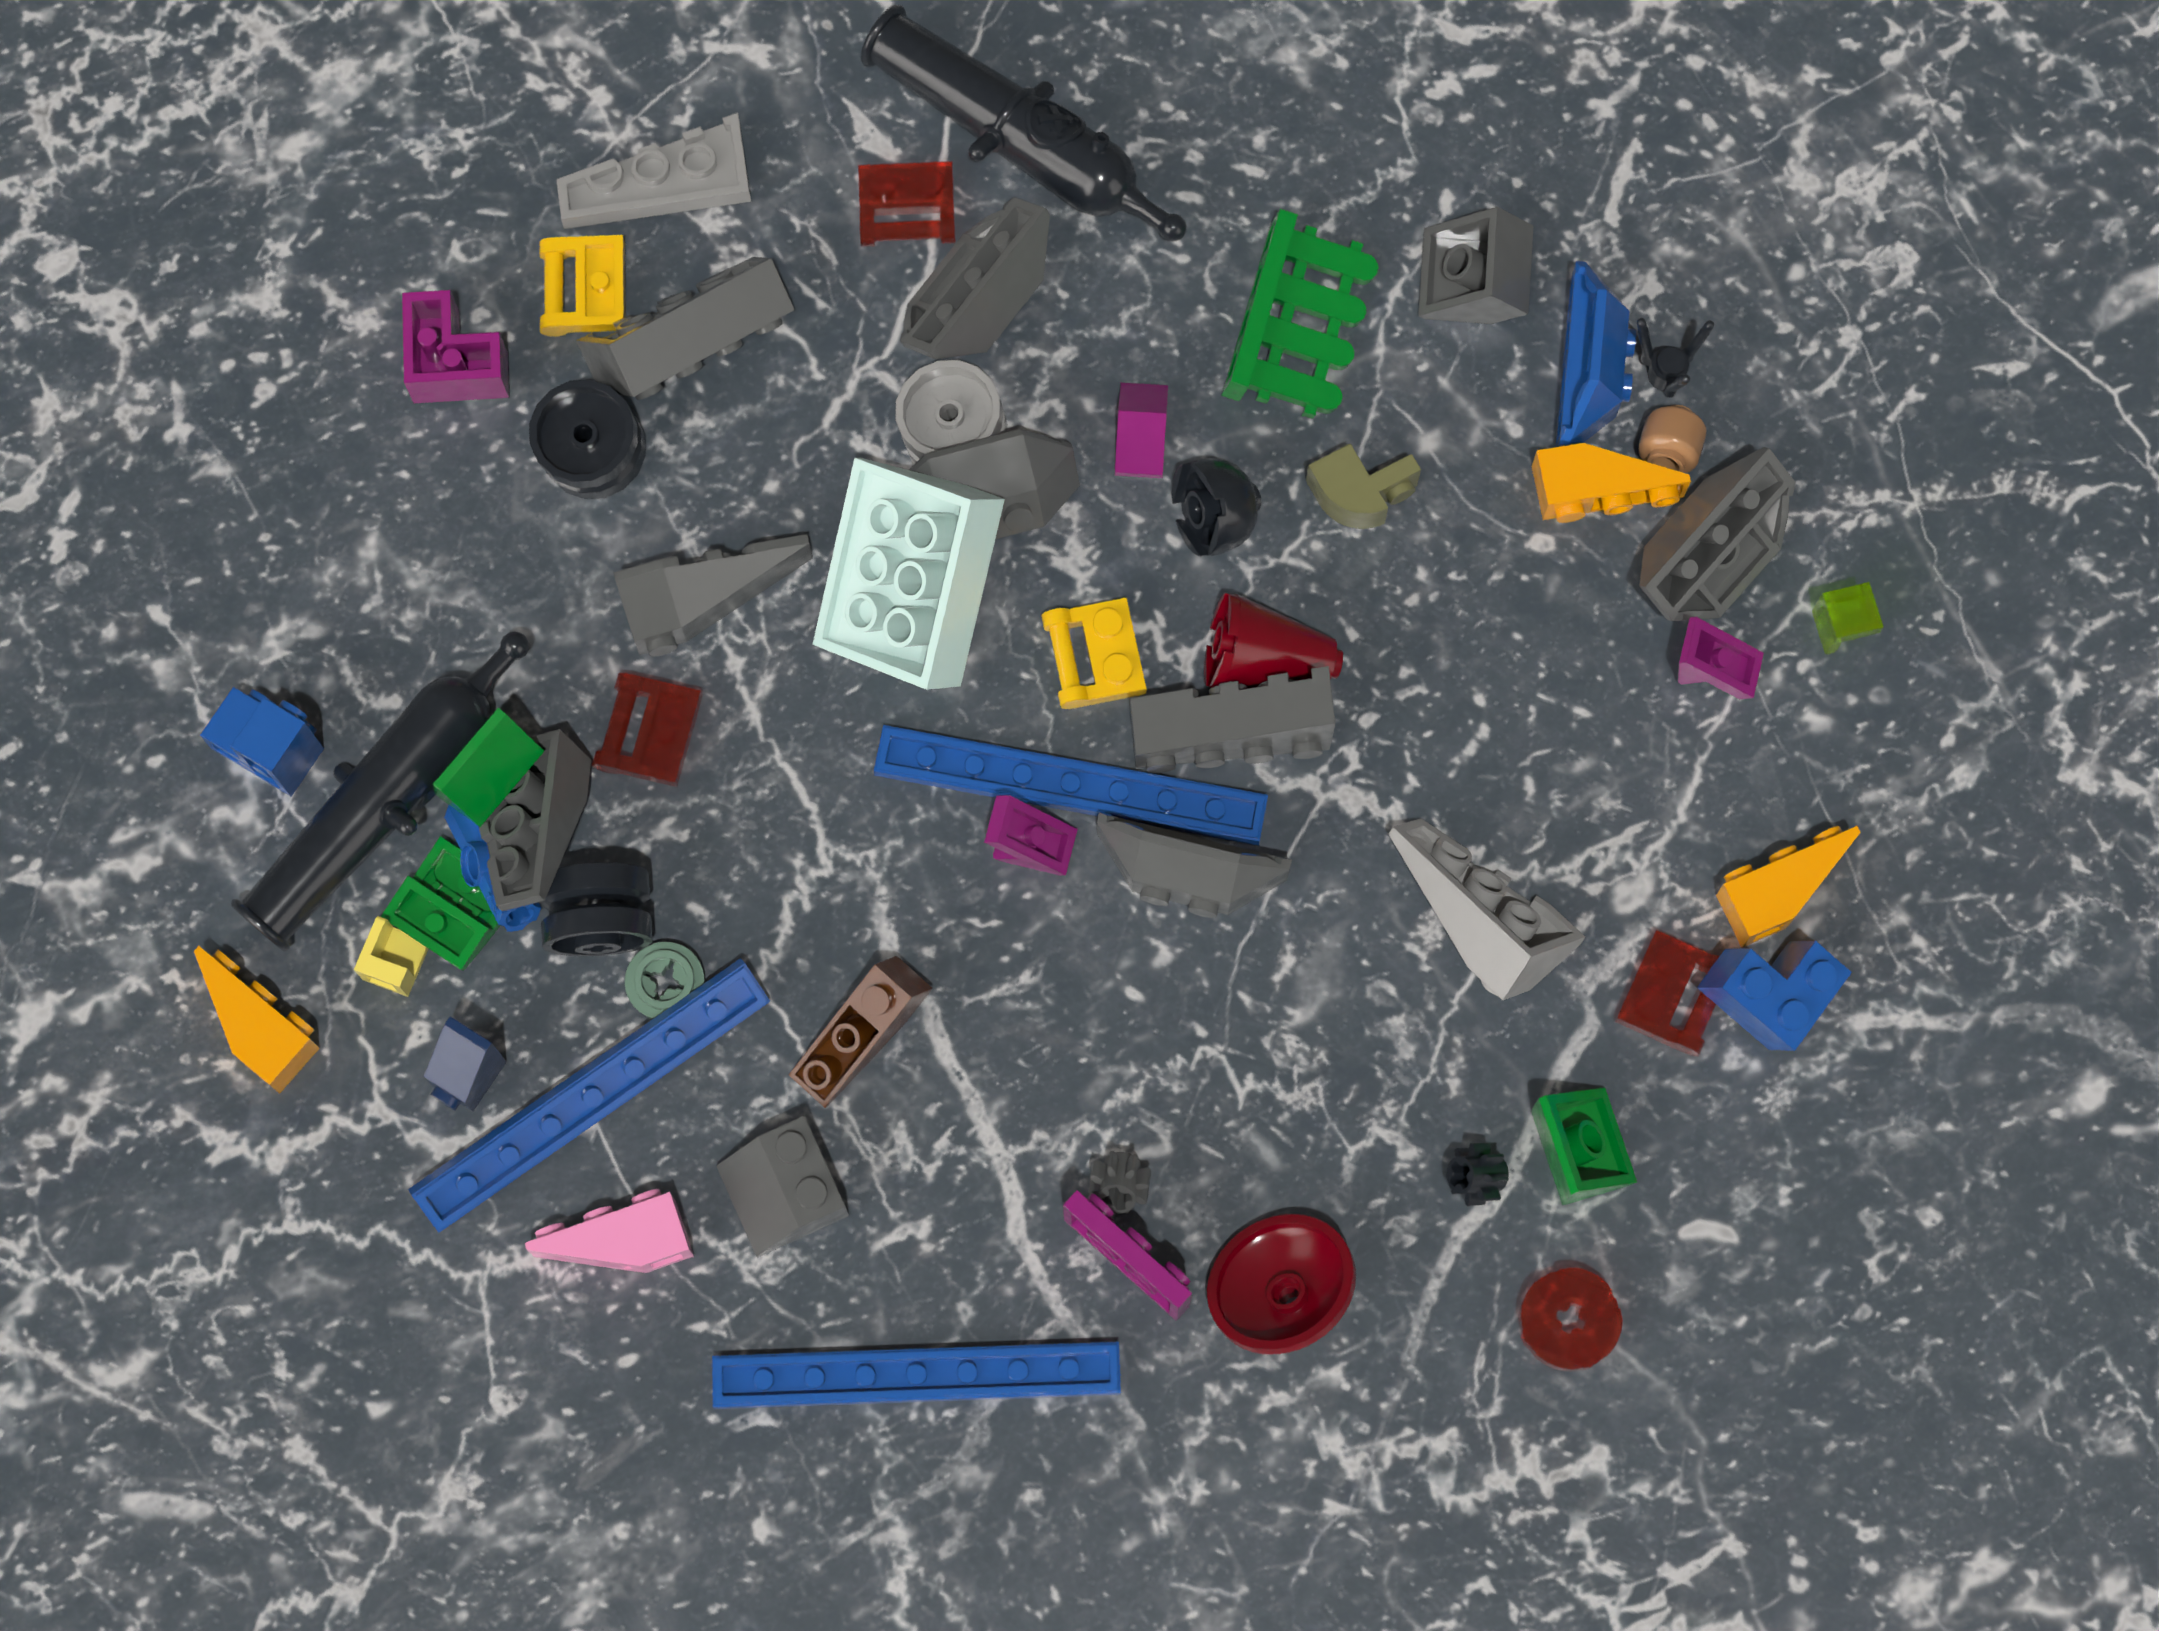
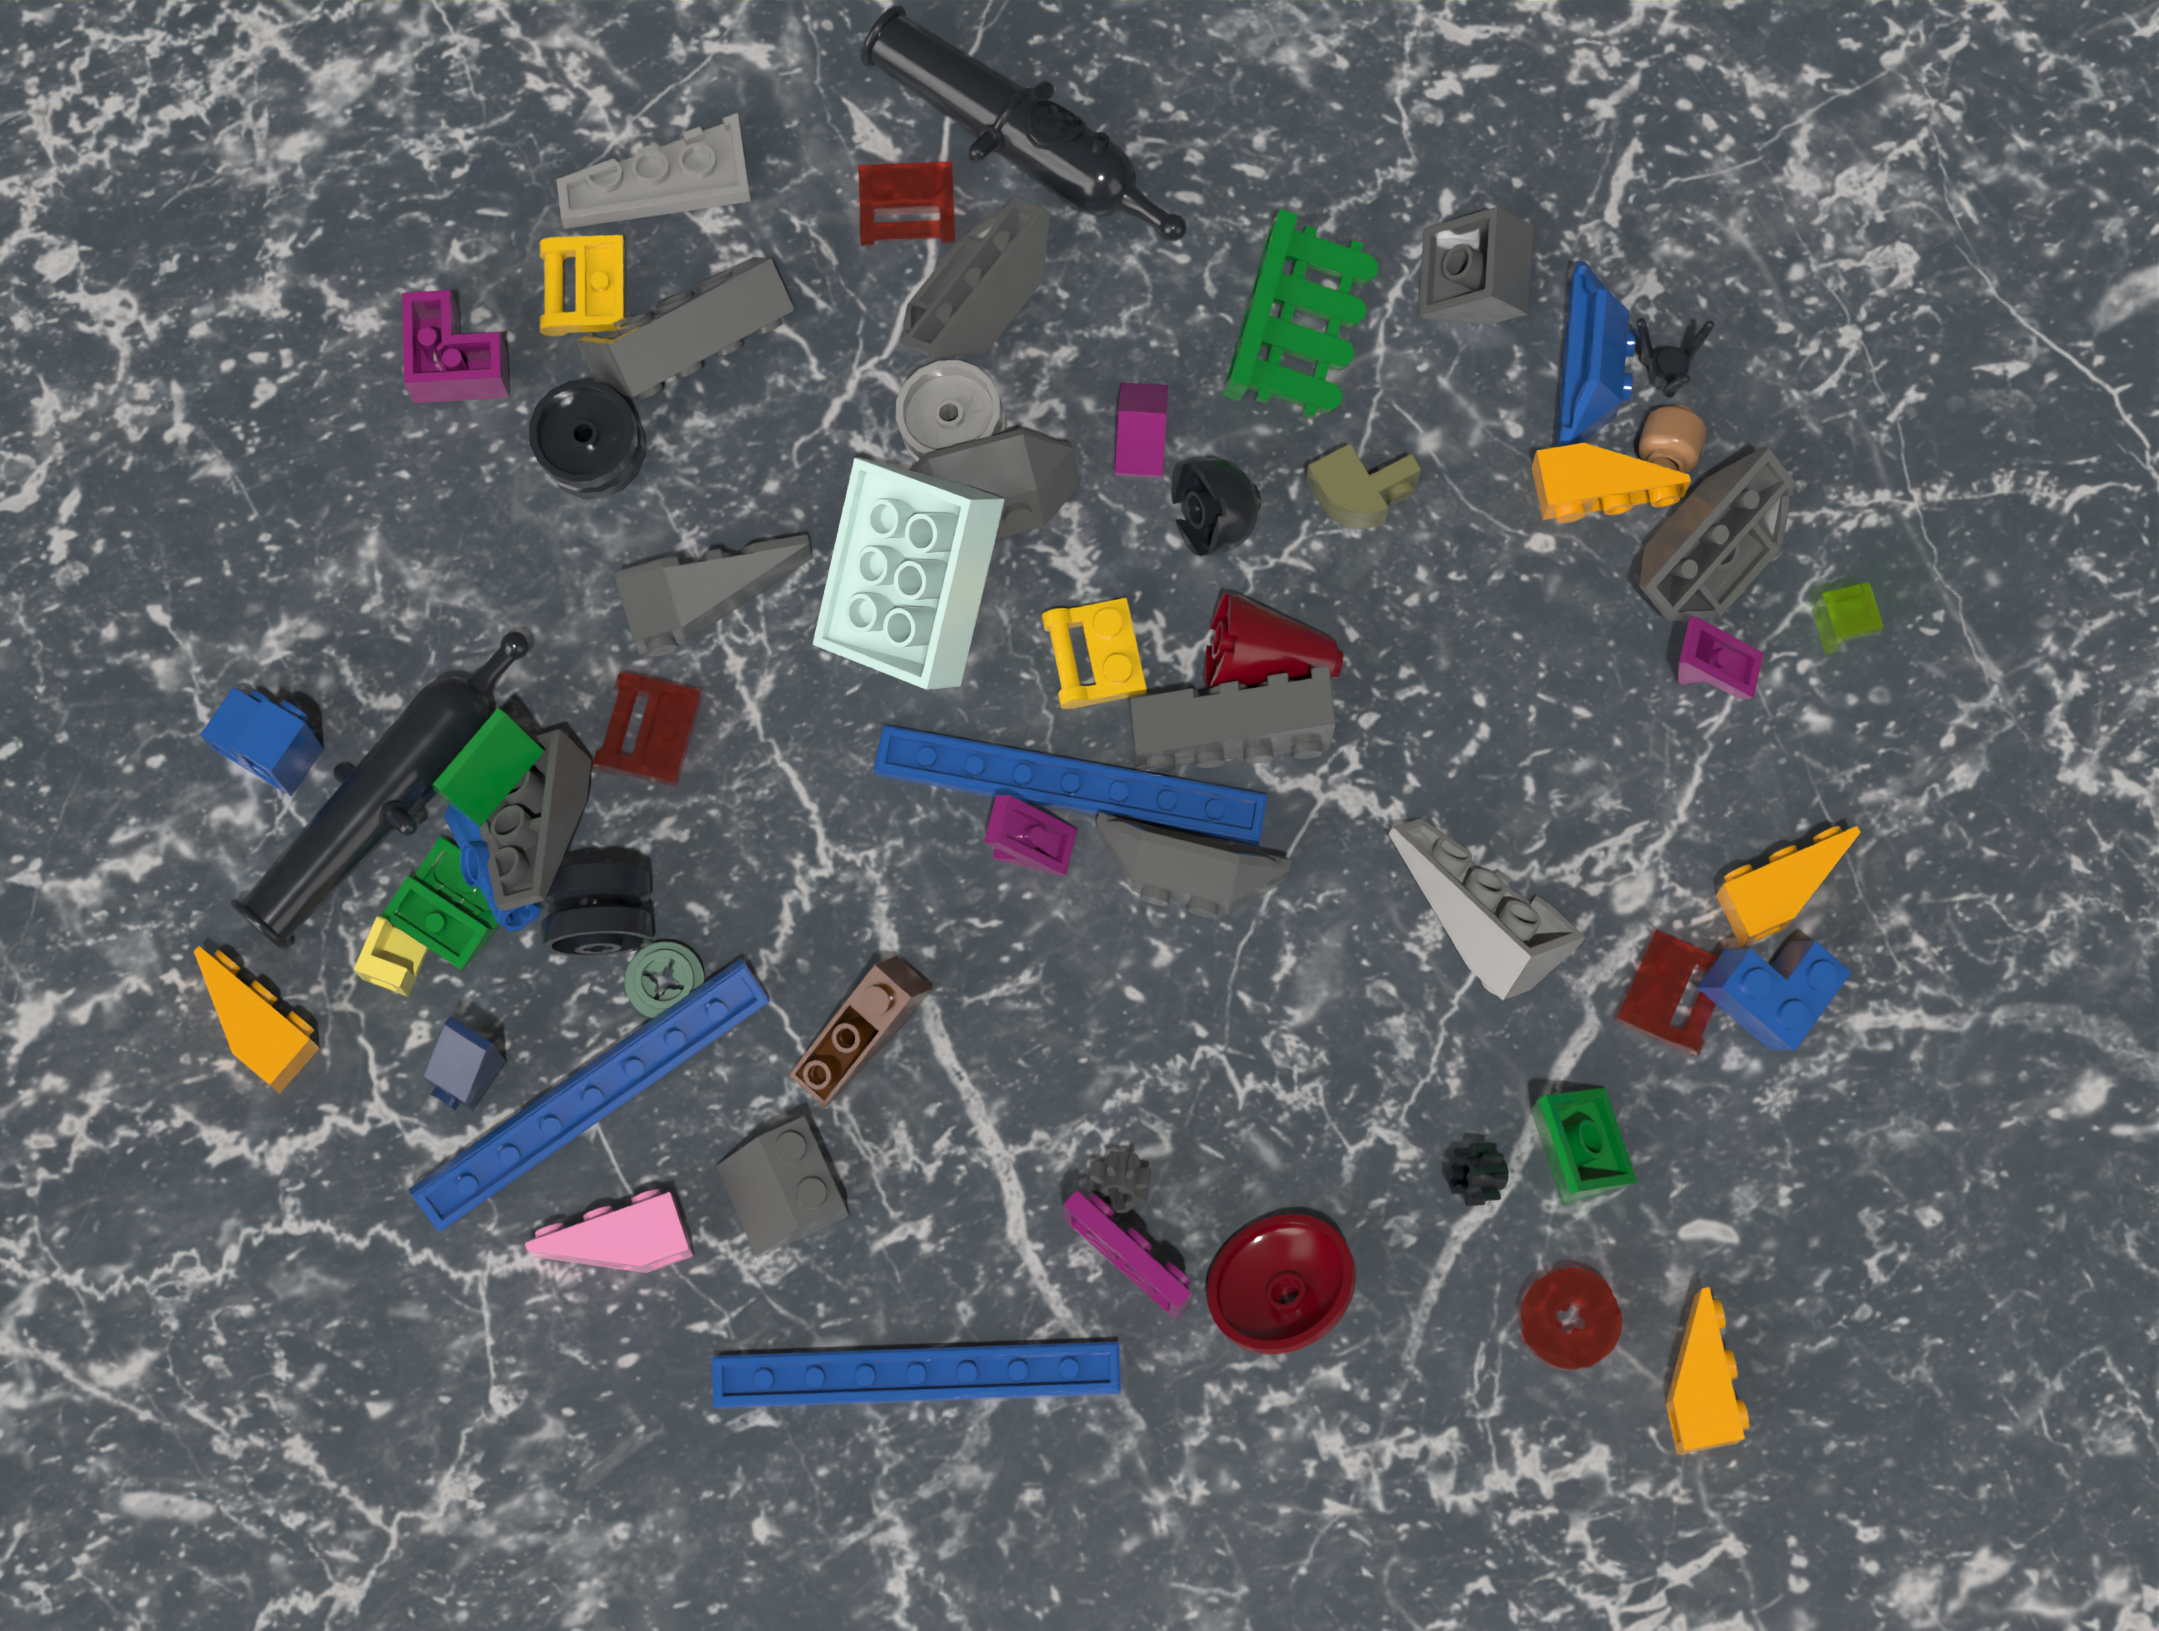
(1701, 1393): none -> light orange slope

